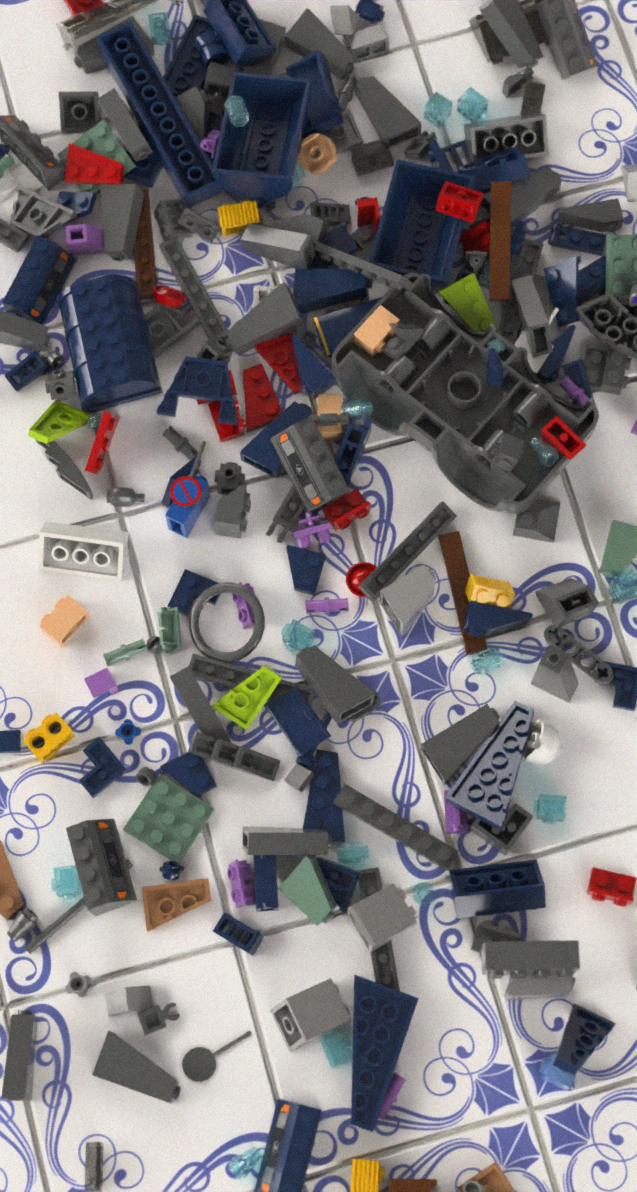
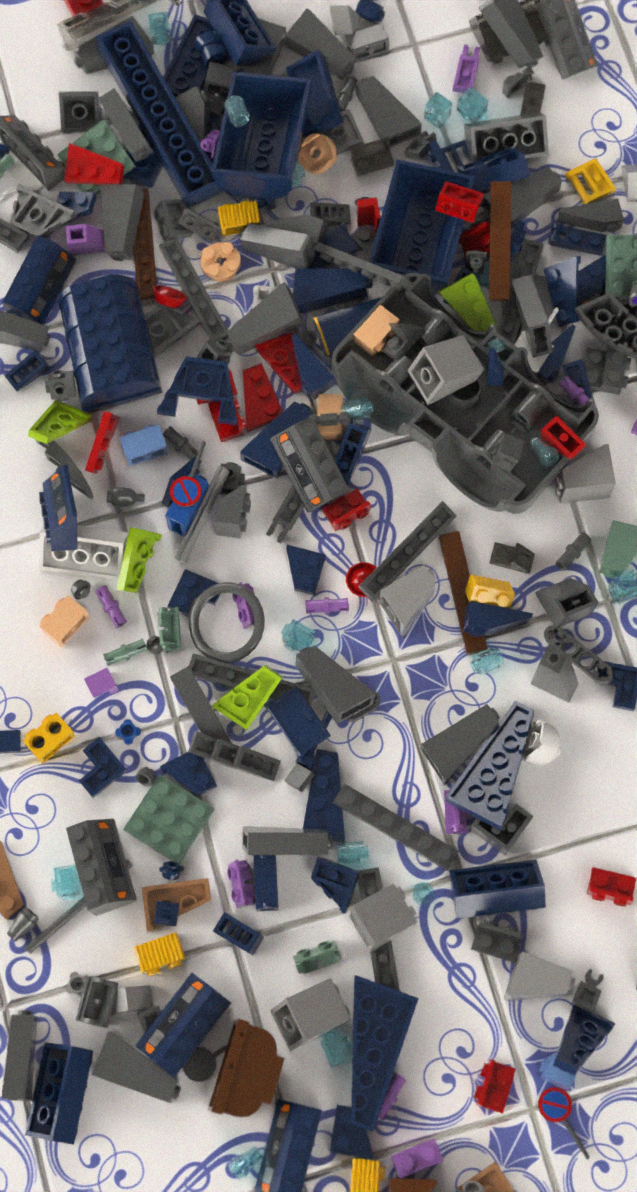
(54, 359): dark grey hinge -> none
(59, 511): none -> dark blue slope
(59, 1093): none -> dark blue slope
(80, 589): none -> dark grey plate
(94, 422): clear light blue plate -> none
(94, 1166): clear smoke slope -> none
(96, 1001): none -> dark grey hinge
(111, 606): none -> medium lavender pin
(137, 551): none -> lime wing
(143, 445): none -> medium blue brick
(160, 954): none -> yellow brick
(166, 913): none -> dark blue tile
(183, 1024): none -> dark blue slope
(202, 514): none -> light grey axle
(220, 251): none -> light nougat plate
(251, 1073): none -> reddish brown container
(303, 535): medium lavender hips -> none
(310, 891): sand green slope -> none
(324, 953): none -> sand green hinge
(349, 1138): none -> dark blue wing
(416, 1158): none -> medium lavender brick
(445, 368): none -> light grey slope
(466, 70): none -> medium lavender hinge
(495, 1086): none -> red bracket
(513, 558): none -> clear smoke slope
(530, 957): dark grey brick -> none
(538, 521): dark grey slope -> none
(550, 808): clear light blue brick -> none
(556, 1106): none -> piece
(573, 551): none -> dark grey pin
(587, 478): none -> light grey slope
(587, 993): none -> dark grey plate
(595, 178): none -> yellow plate

